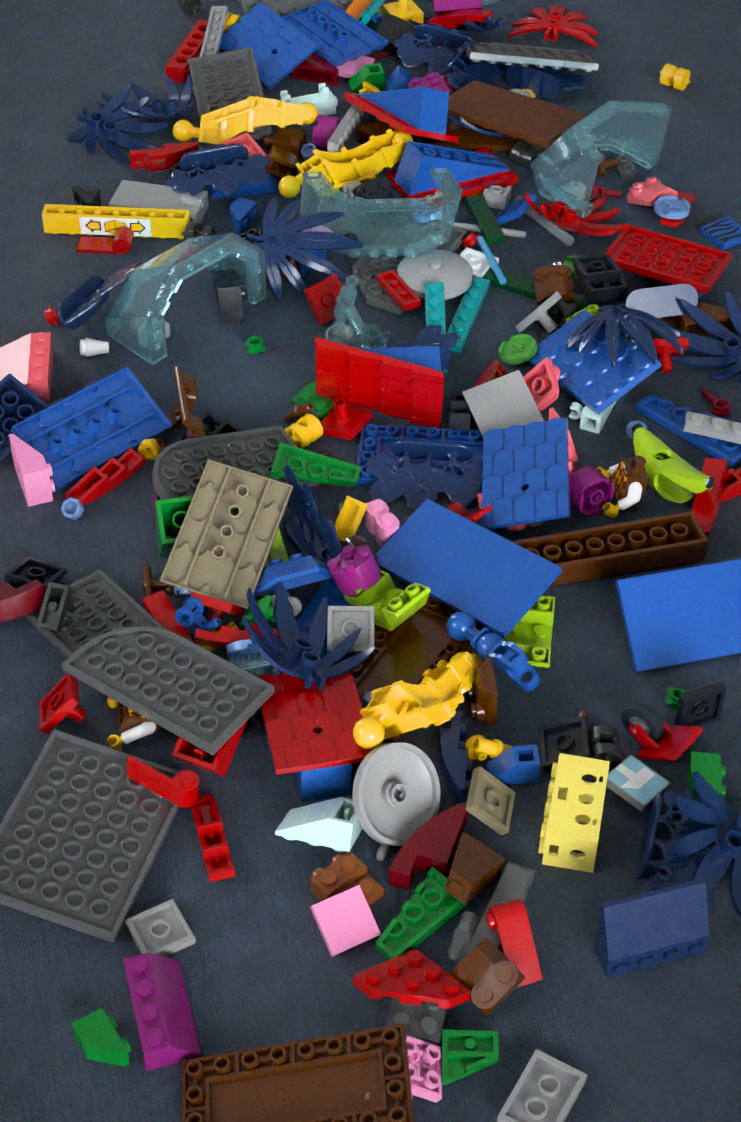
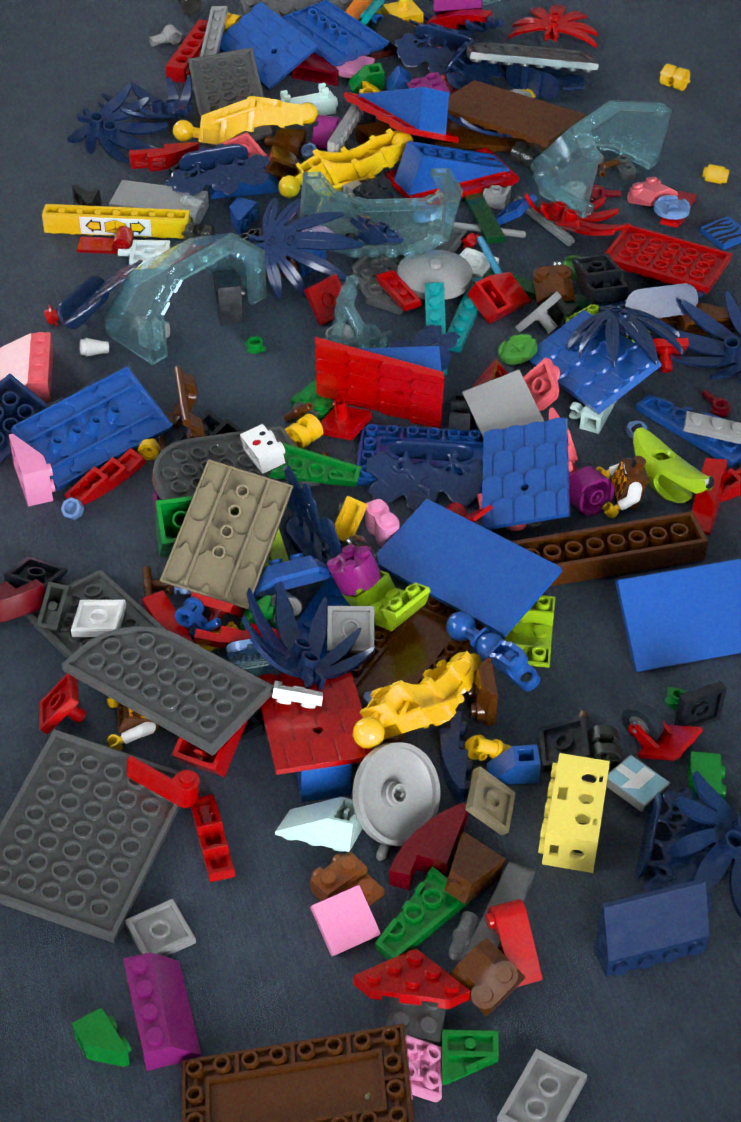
(97, 617): none -> white plate
(144, 250): none -> white plate
(166, 36): none -> light grey pin
(263, 448): none -> white brick
(307, 697): none -> white wing
(375, 233): none -> dark blue slope
(498, 296): none -> red slope
(715, 174): none -> yellow brick

